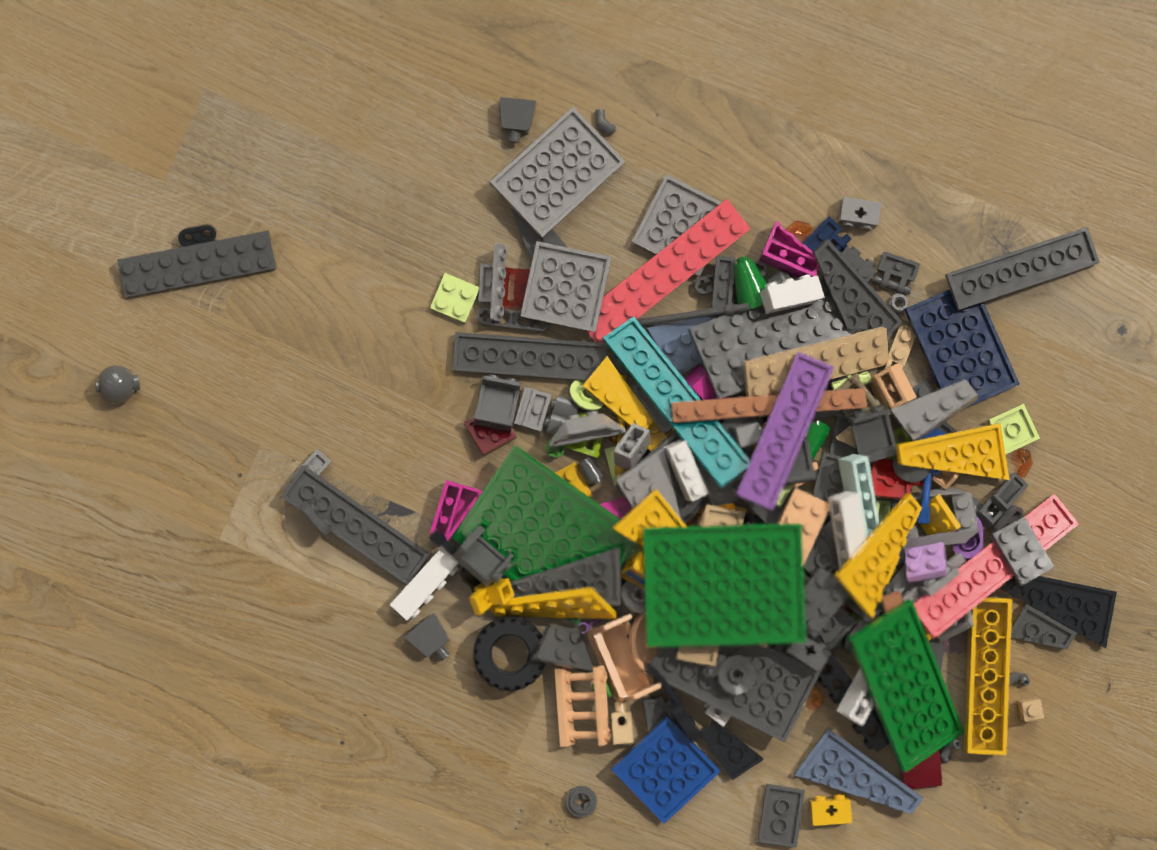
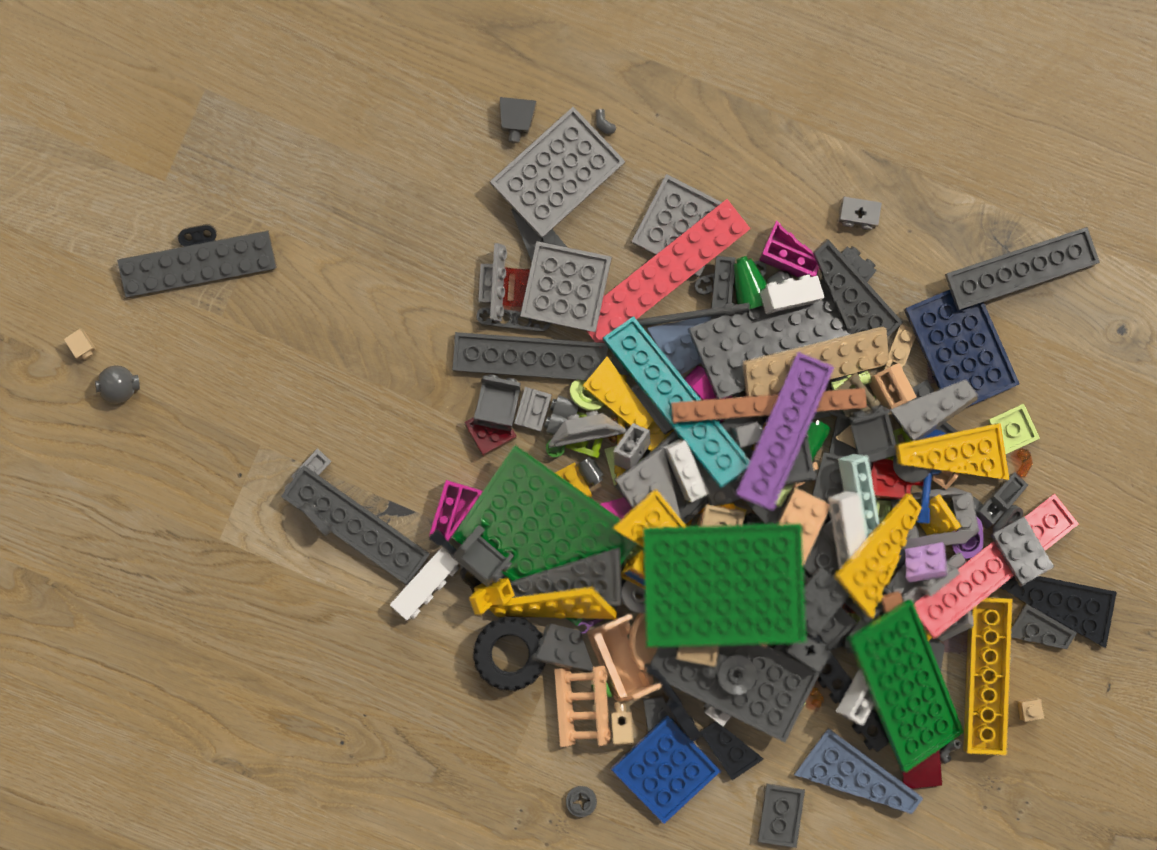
(80, 345): none -> tan brick
(430, 637): dark grey torso -> none
(455, 298): yellowish green plate -> none
(799, 227): clear orange arm -> none
(827, 230): dark blue plate -> none
(840, 815): yellow brick -> none
(898, 267): dark grey plate -> none
(902, 298): light grey plate -> none
(1018, 678): dark grey arm -> none

